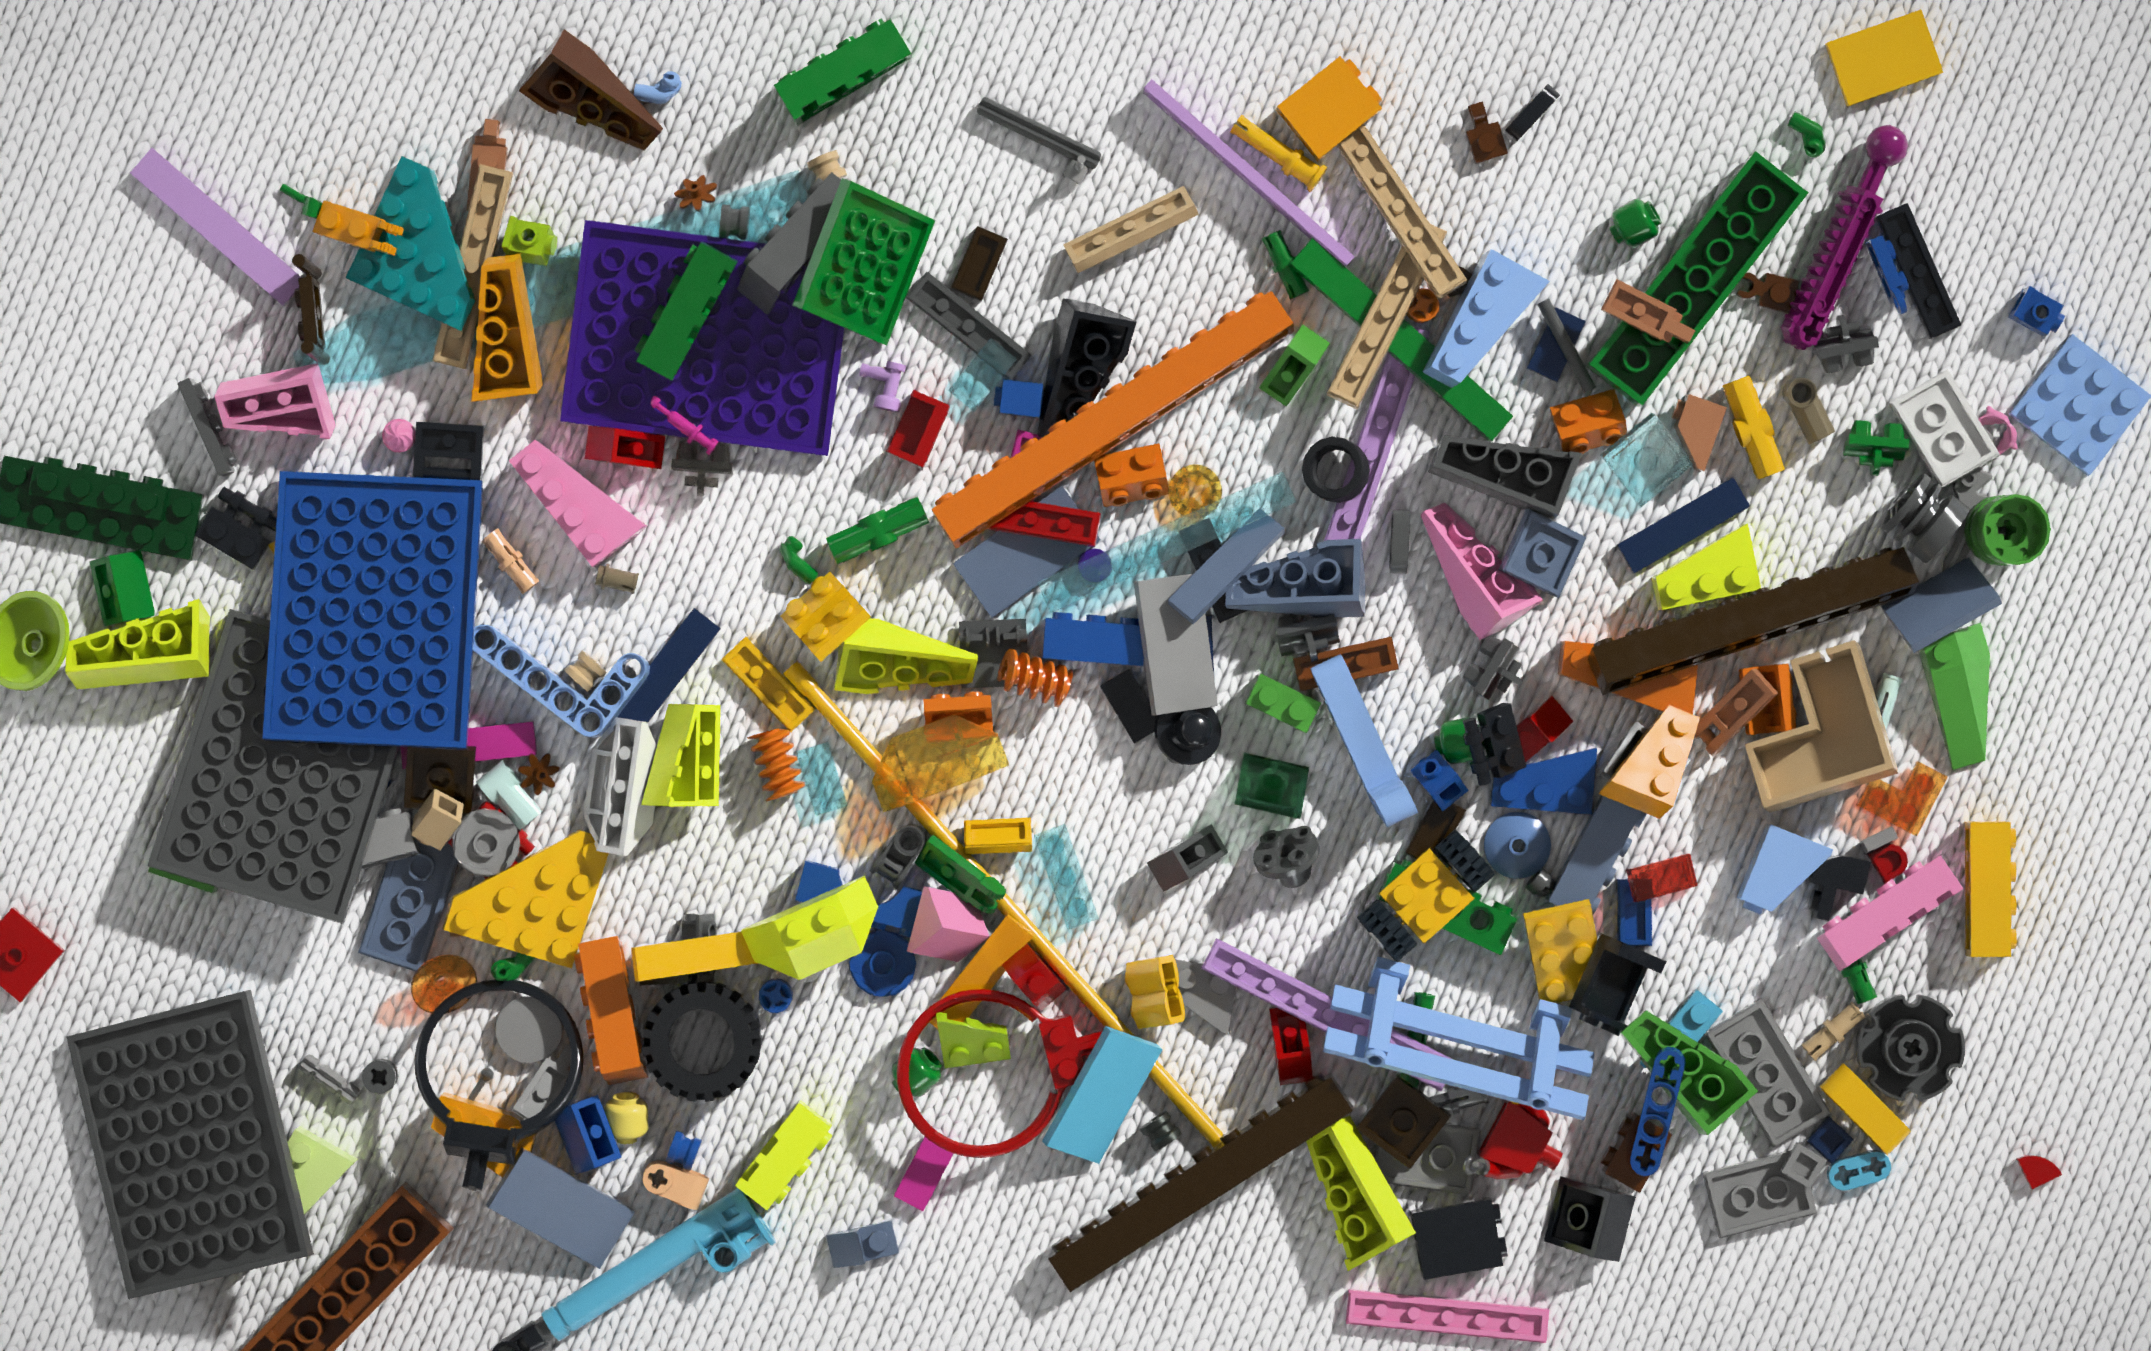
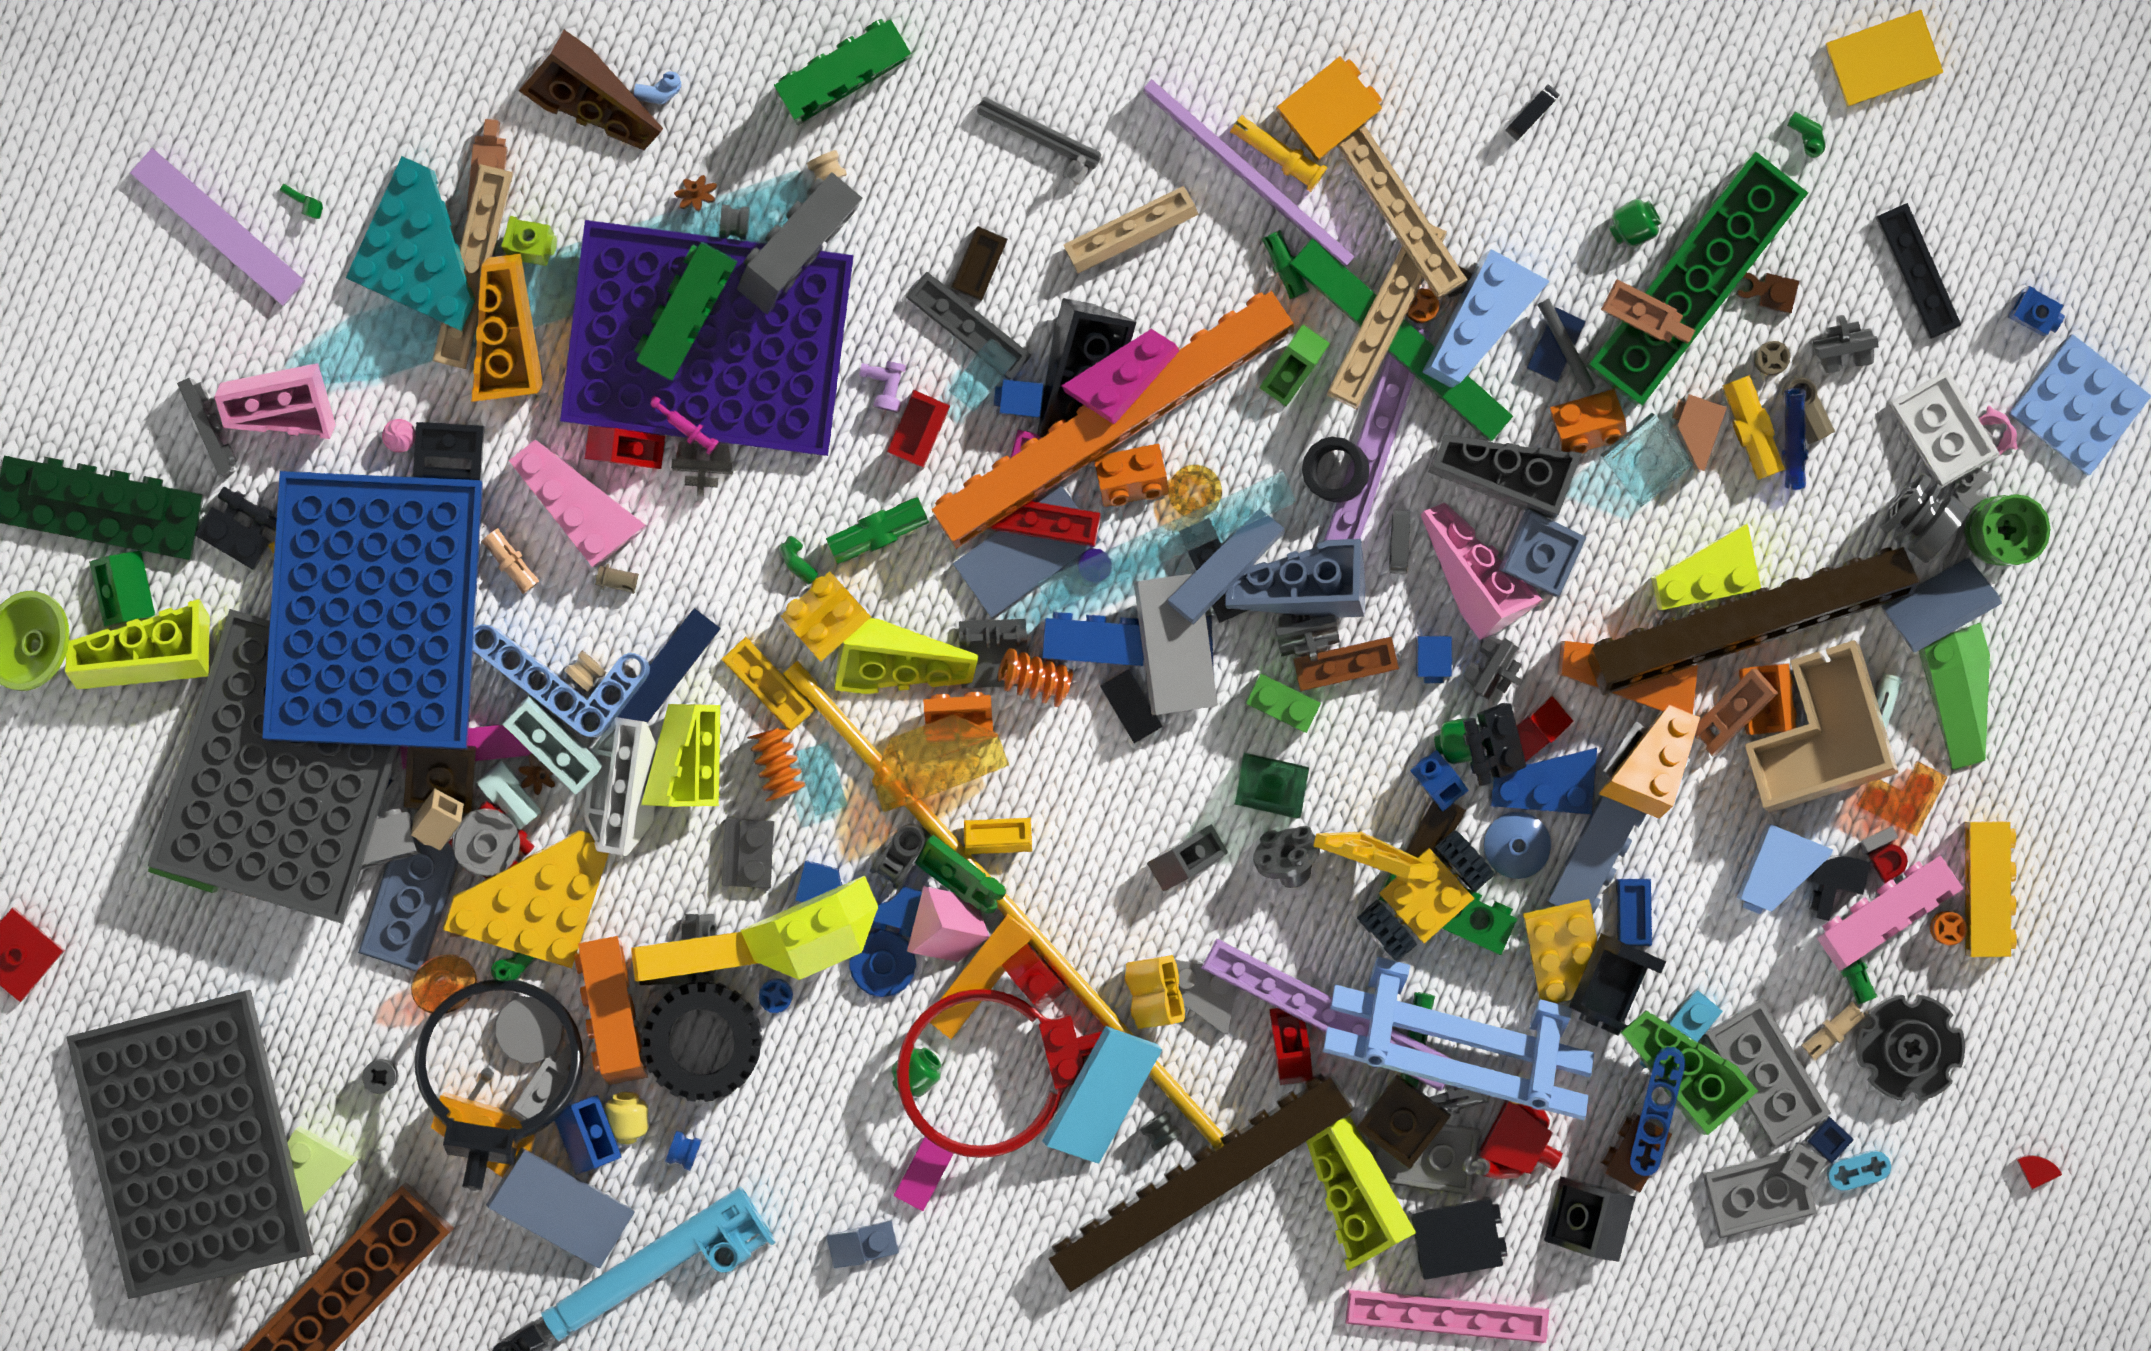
(309, 300): dark brown plate -> none
(329, 1079): light grey axle -> none
(354, 228): light orange hinge -> none
(552, 744): none -> light aqua brick
(681, 1187): light nougat piece -> none
(748, 853): none -> flat silver plate
(785, 1156): neon yellow wedge -> none
(864, 262): green plate -> none
(971, 1041): lime wing -> none
(1066, 876): clear light blue plate -> none
(1122, 376): none -> dark pink wing
(1188, 735): black plate -> none
(1363, 742): light blue beam -> none
(1375, 853): none -> yellow wing
(1433, 658): none -> blue brick
(1485, 139): reddish brown plate -> none
(1539, 882): dark grey hinge -> none
(1661, 877): clear red tile -> none
(1683, 525): dark blue tile -> none
(1776, 354): none -> dark tan wheel
(1795, 446): none -> clear blue pin
(1842, 241): magenta gear -> none
(1865, 1109): yellow beam -> none
(1876, 450): green hips -> none
(1893, 282): blue hinge -> none
(1956, 929): none -> orange wheel

